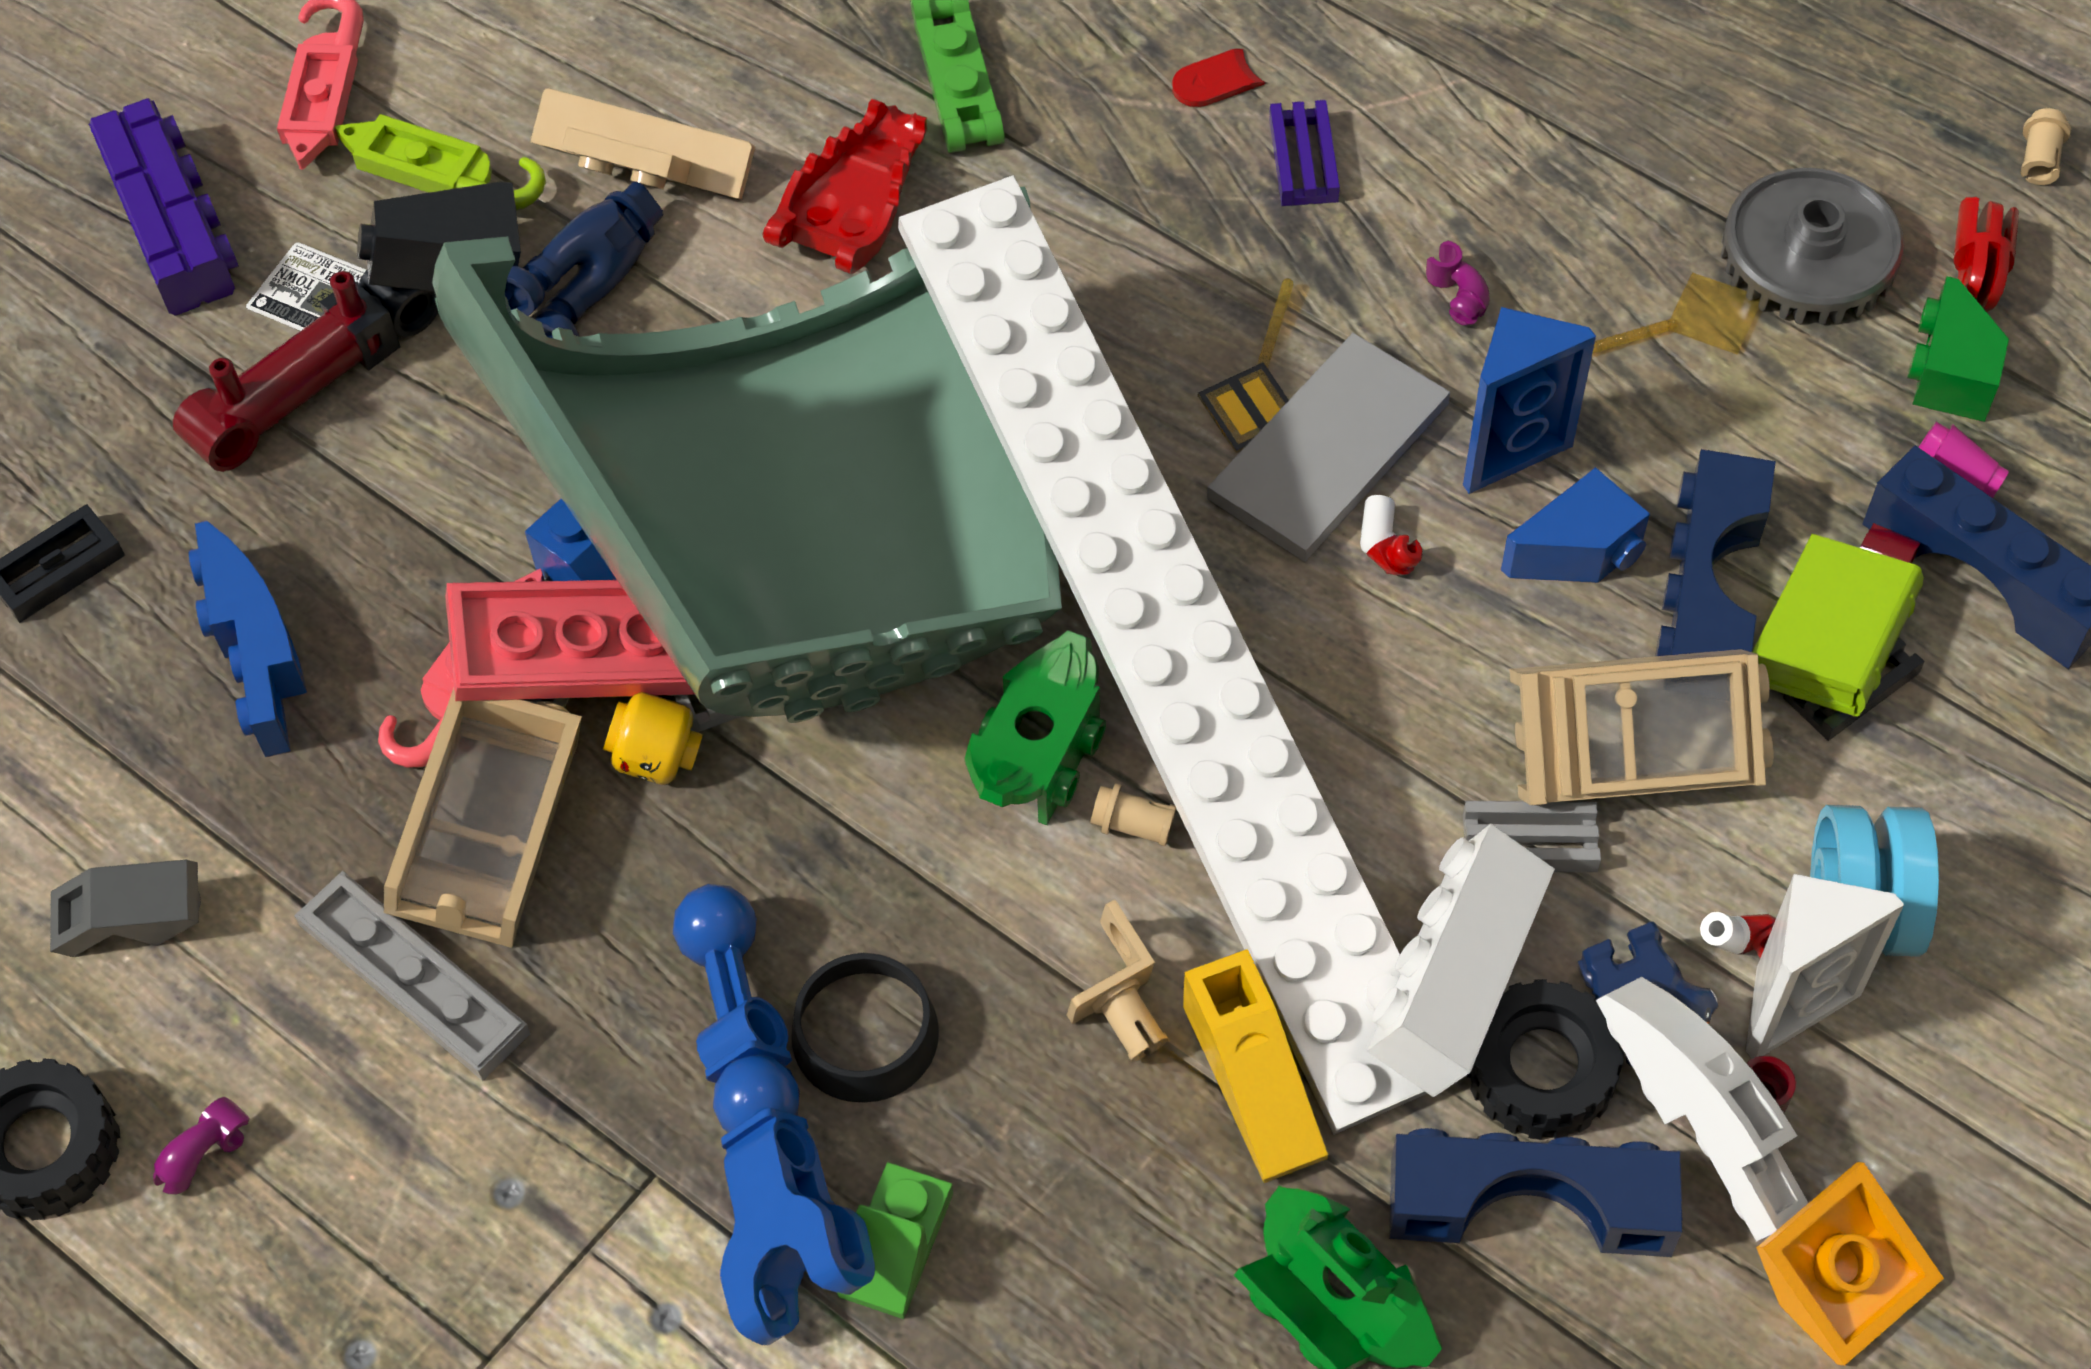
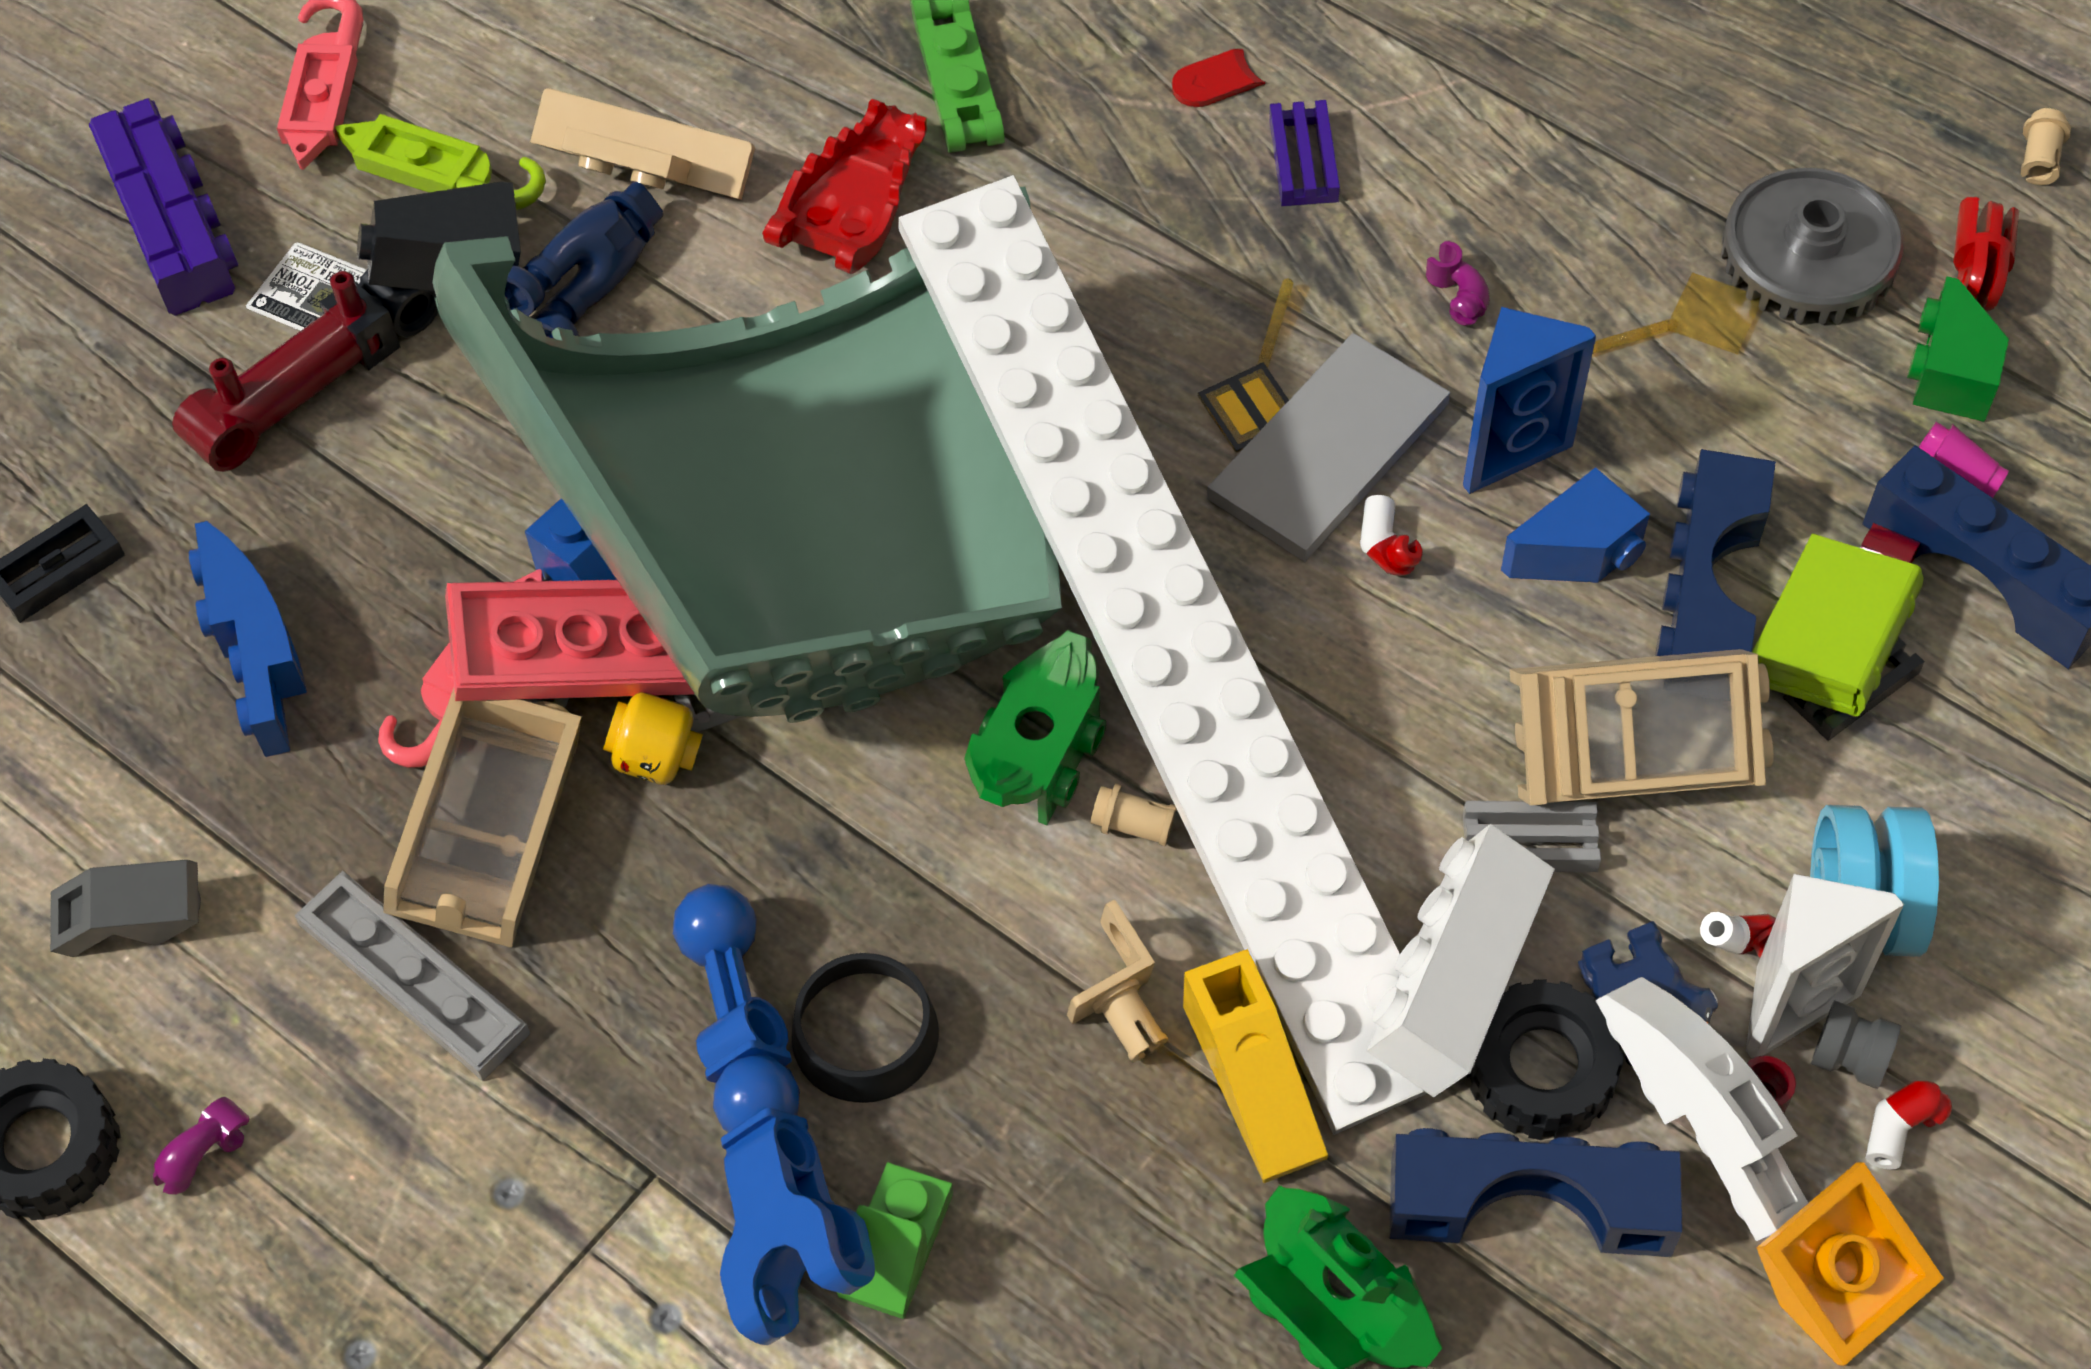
(1856, 1044): none -> dark grey wheel
(1900, 1112): none -> arm

